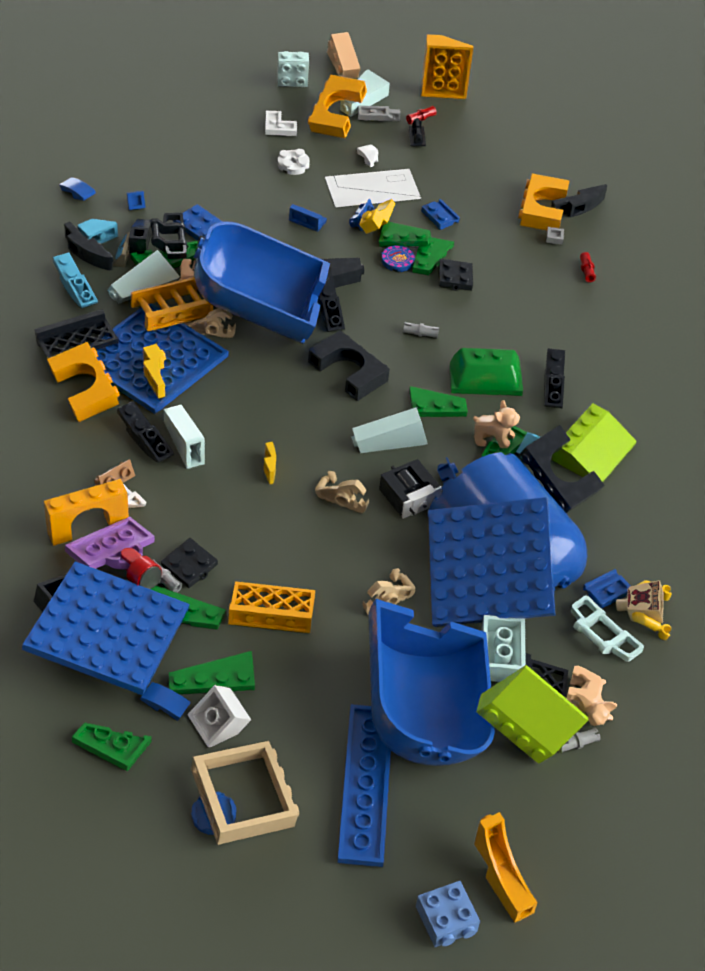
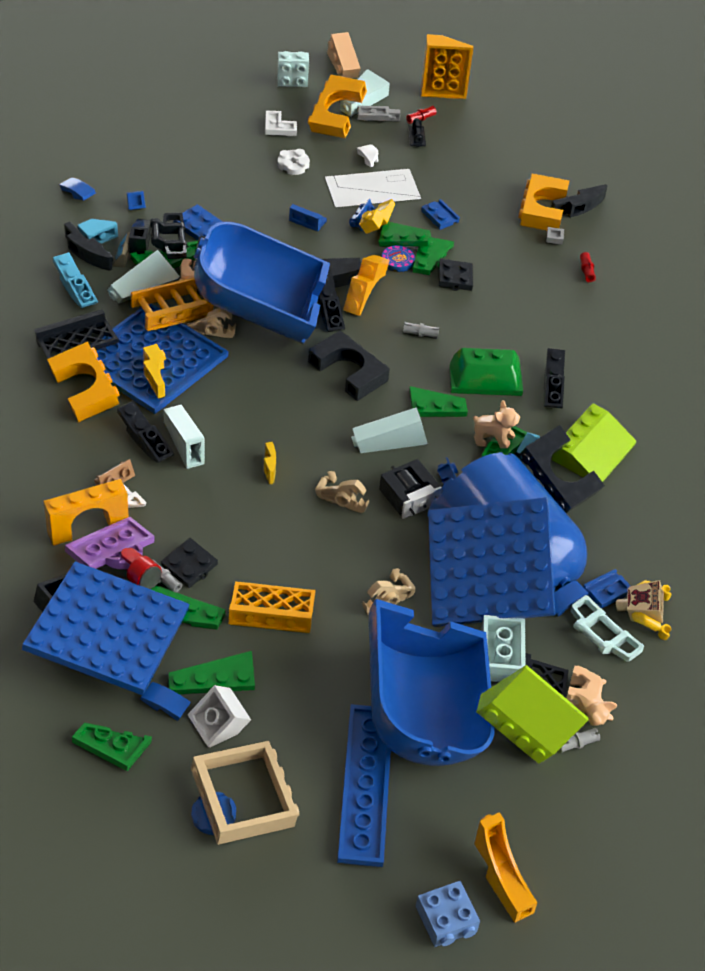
(370, 272): none -> light orange arch
(567, 596): none -> blue slope

